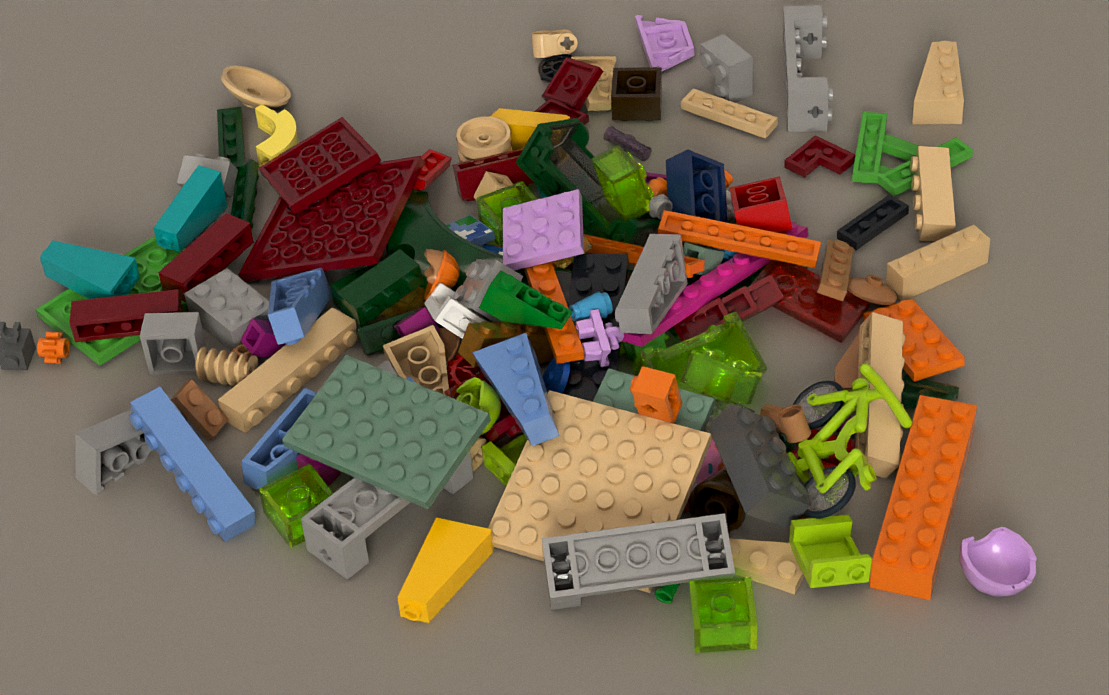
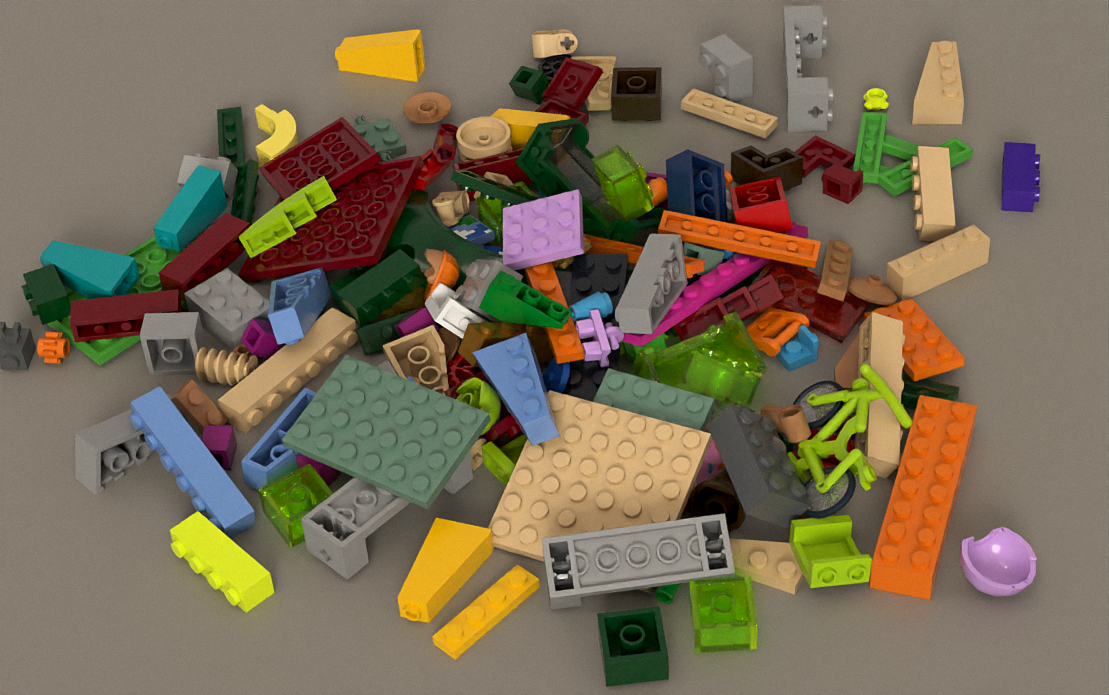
(46, 294): none -> dark green brick
(220, 443): none -> magenta brick
(221, 562): none -> neon yellow brick
(255, 87): tan dish -> none
(286, 216): none -> lime slope
(381, 137): none -> sand green plate
(384, 55): none -> yellow slope
(427, 107): none -> medium nougat dish
(445, 143): none -> dark red piece
(451, 206): none -> tan piece
(486, 611): none -> yellow plate
(491, 189): none -> dark green plate
(529, 84): none -> dark green brick
(627, 143): pin -> none
(633, 646): none -> dark green brick
(656, 394): orange brick -> none
(658, 205): light grey plate -> none
(665, 41): lavender wing -> none
(753, 165): none -> dark brown brick
(772, 323): none -> orange plate
(800, 350): none -> dark azure bracket
(842, 183): none -> dark red brick
(873, 222): black plate -> none
(875, 99): none -> neon yellow plate
(1020, 177): none -> dark purple brick

